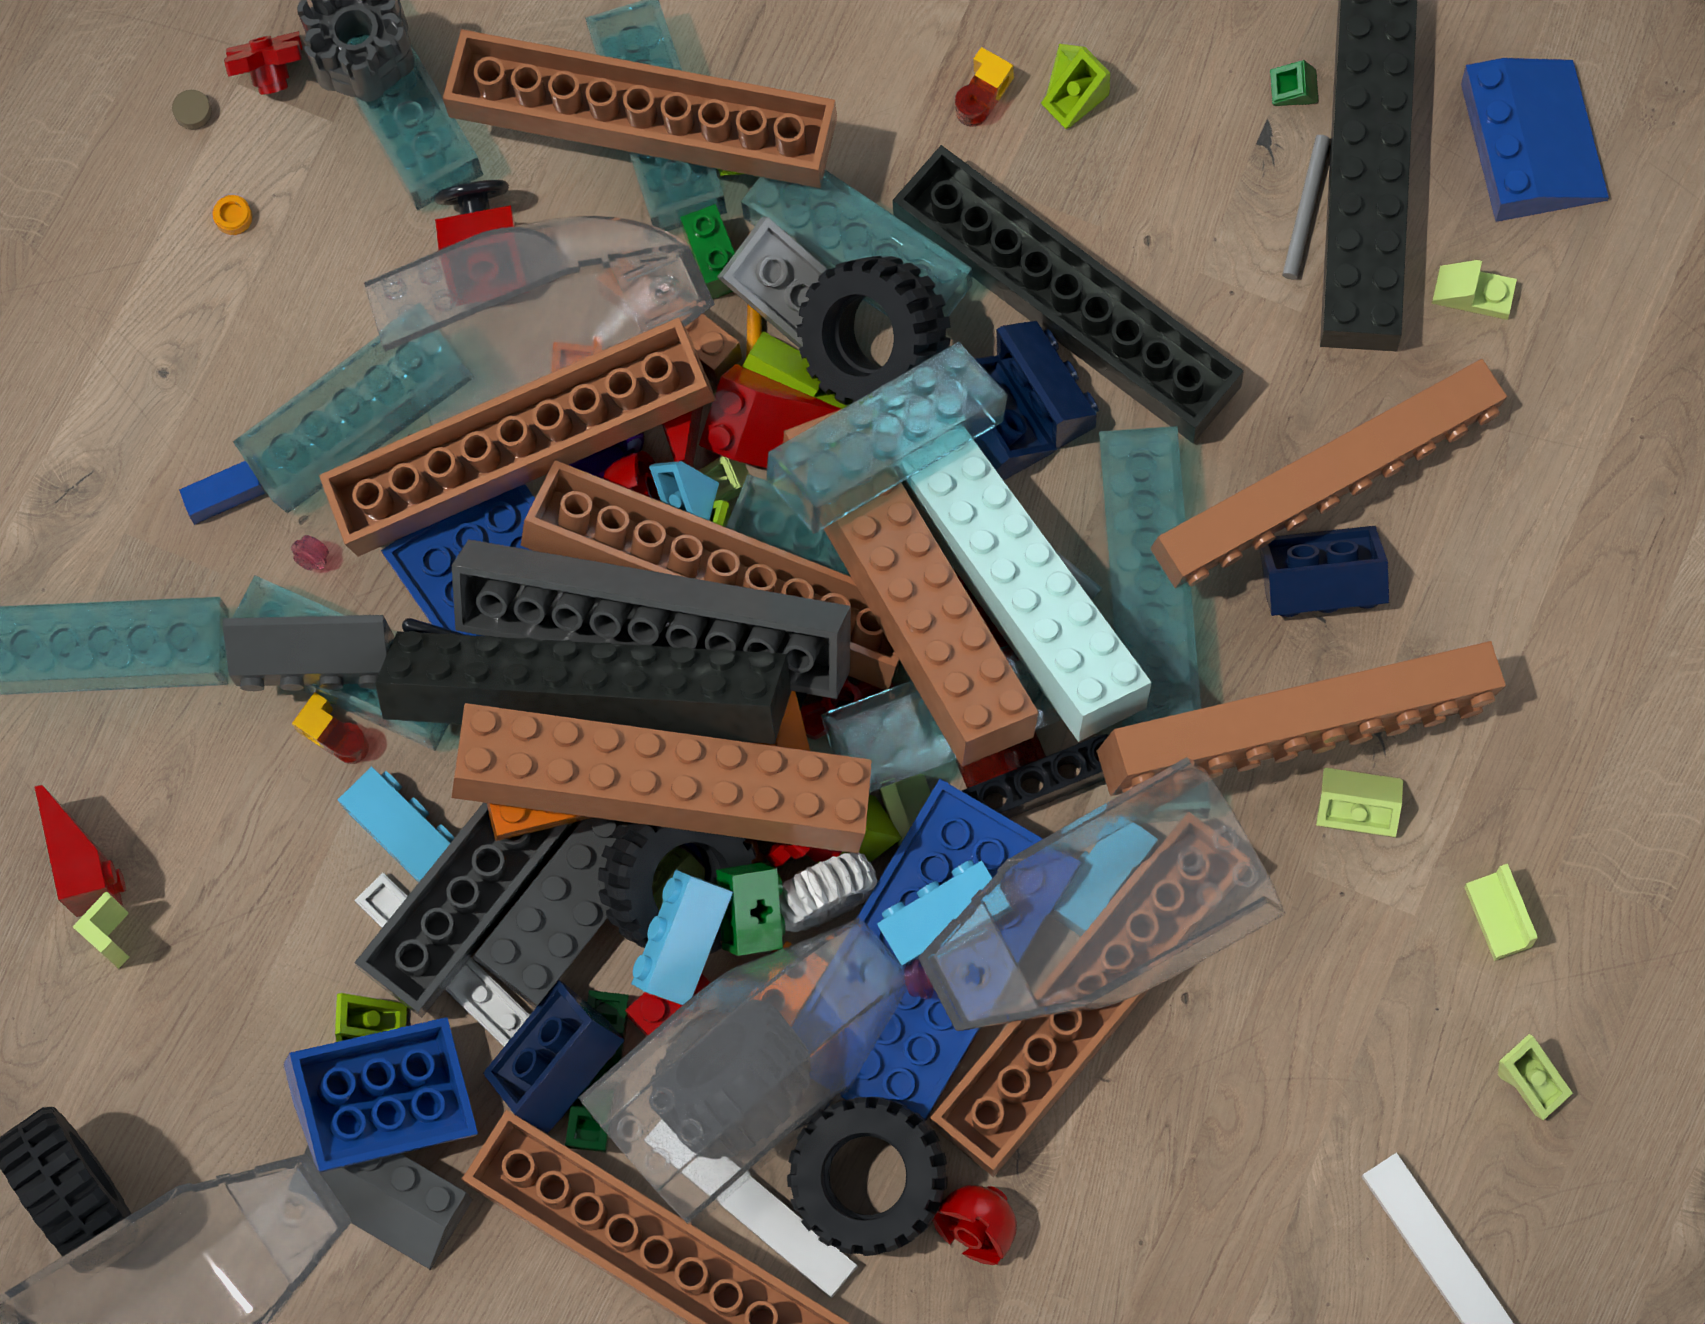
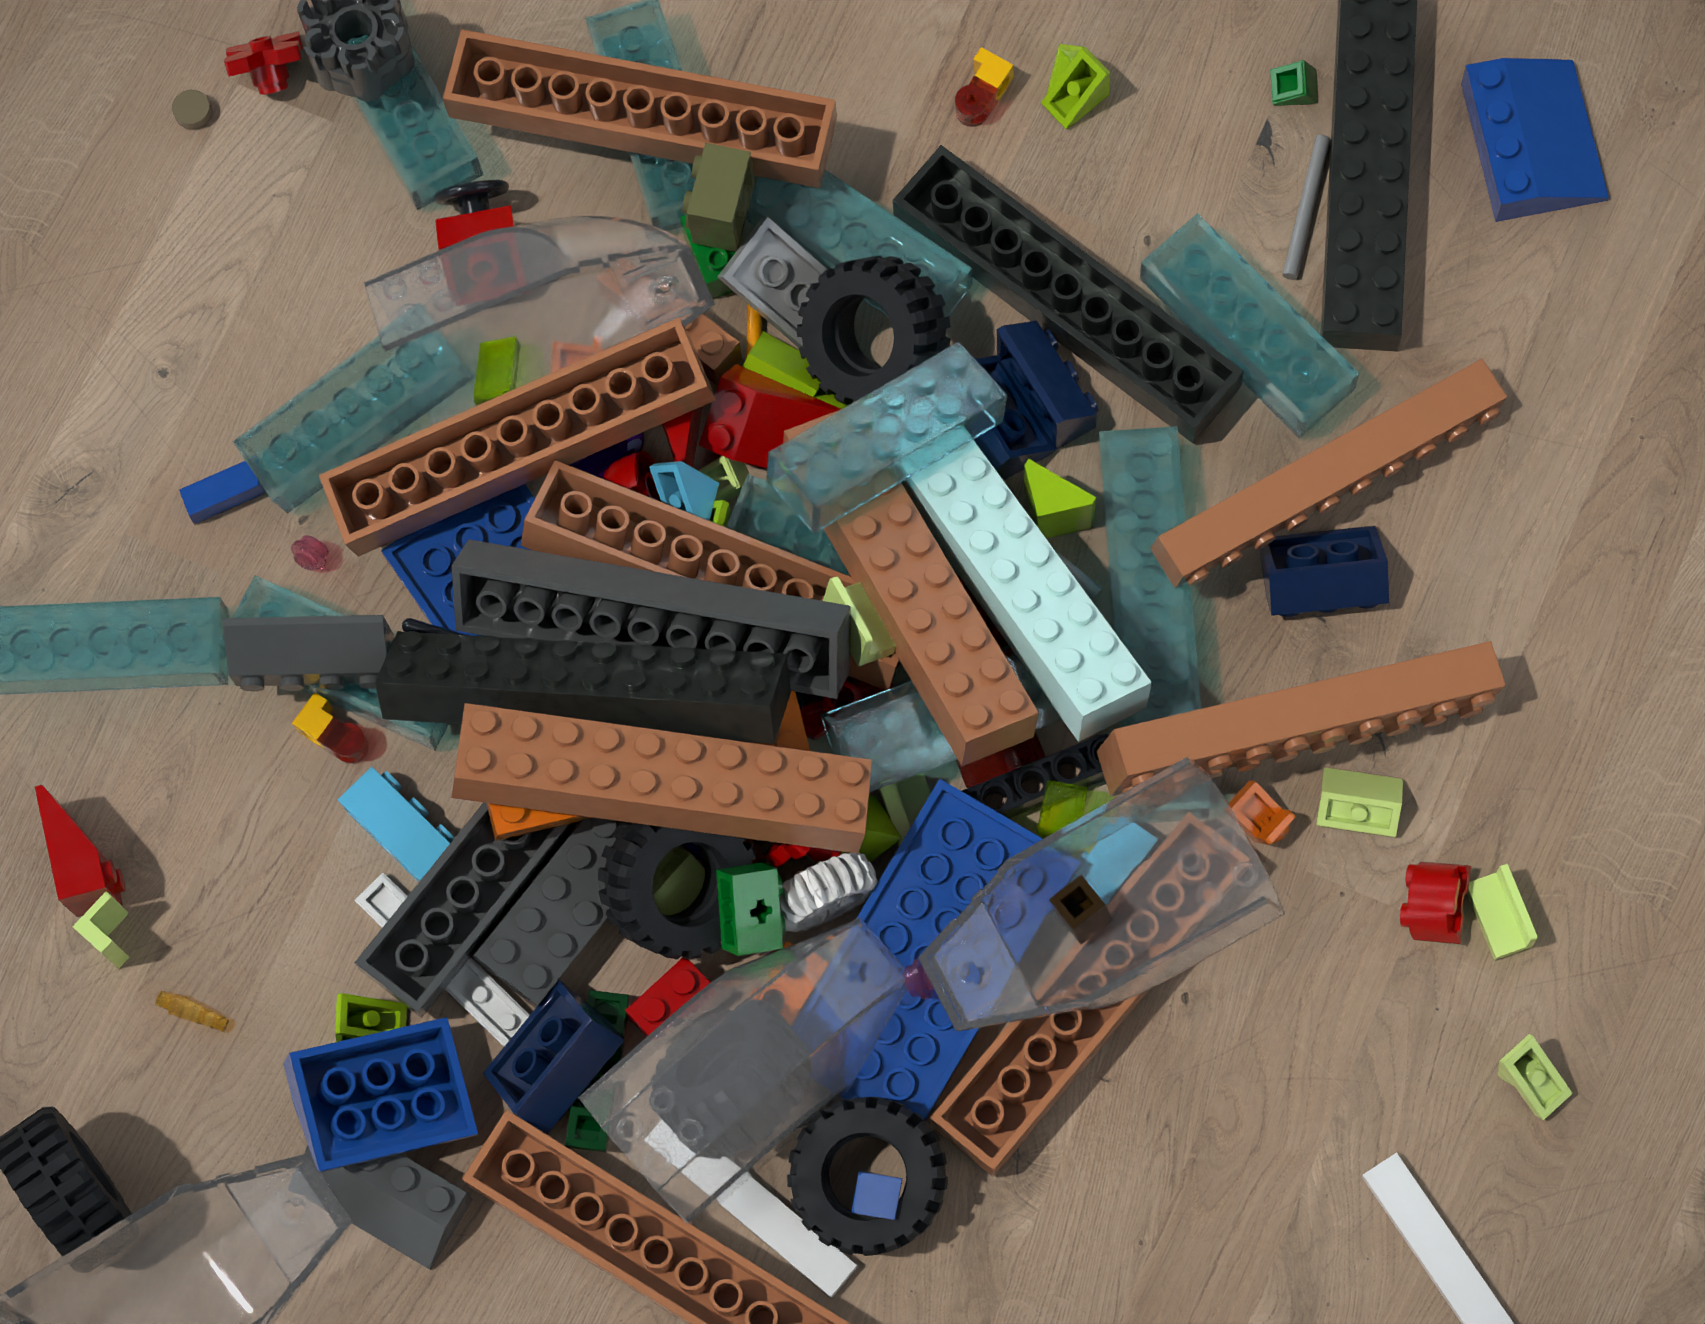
(191, 1011): none -> clear yellow animal
(232, 215): light orange tile -> none
(496, 368): none -> clear neon green tile
(681, 937): medium azure brick -> none
(719, 196): none -> olive brick
(868, 634): none -> yellowish green panel
(876, 1195): none -> blue slope
(916, 926): medium azure brick -> none
(978, 1220): red cylinder -> none
(1056, 503): none -> lime slope
(1060, 807): none -> clear neon green tile
(1081, 909): none -> dark brown brick
(1249, 324): none -> clear light blue brick
(1260, 814): none -> orange bracket
(1435, 901): none -> red cylinder
(1470, 290): yellowish green slope -> none

